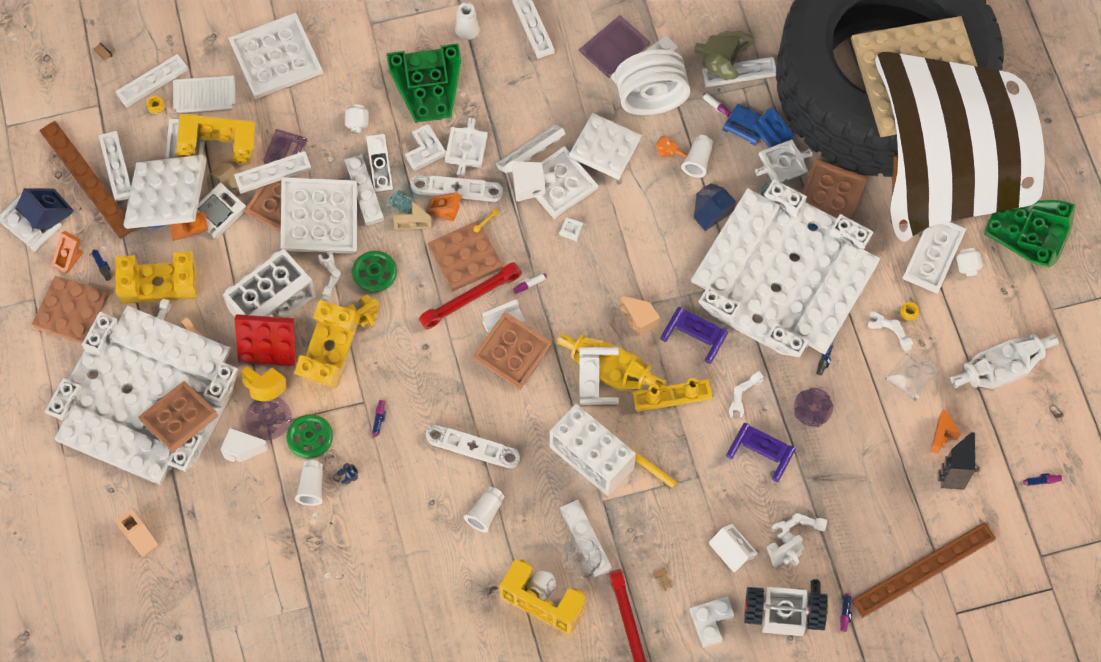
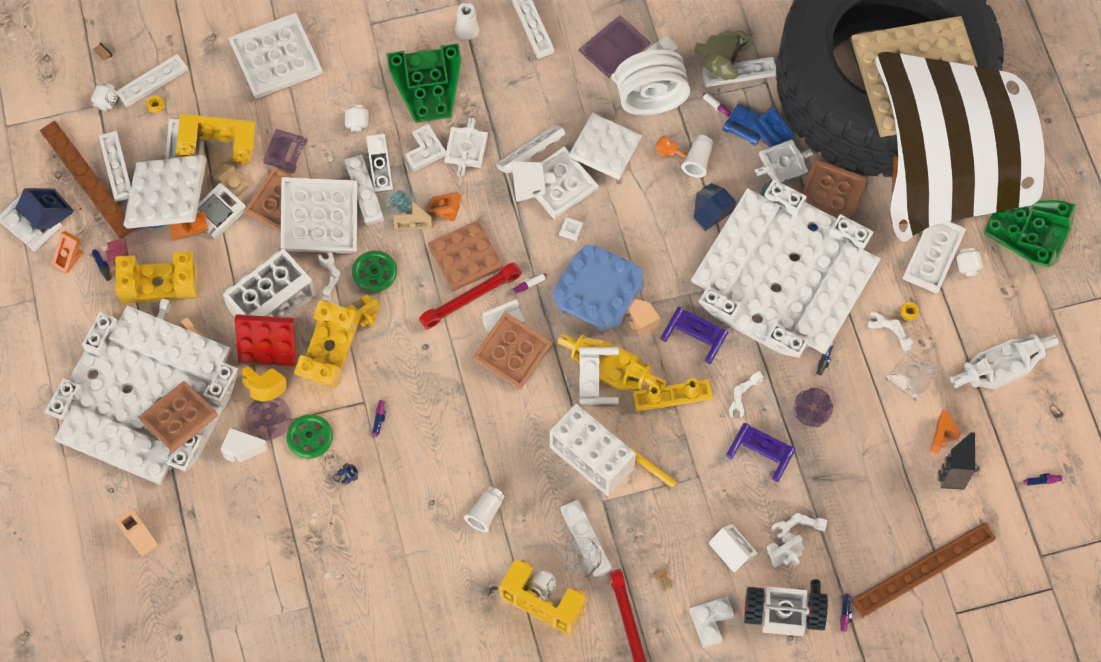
(69, 309): nougat plate -> none
(104, 97): none -> white head
(116, 249): none -> clear pink plate
(204, 94): white window -> none
(272, 172): white plate -> none
(310, 484): white plant -> none
(459, 441): white piece -> none
(468, 189): white piece -> none
(495, 212): yellow hinge -> none
(598, 287): none -> medium blue plate

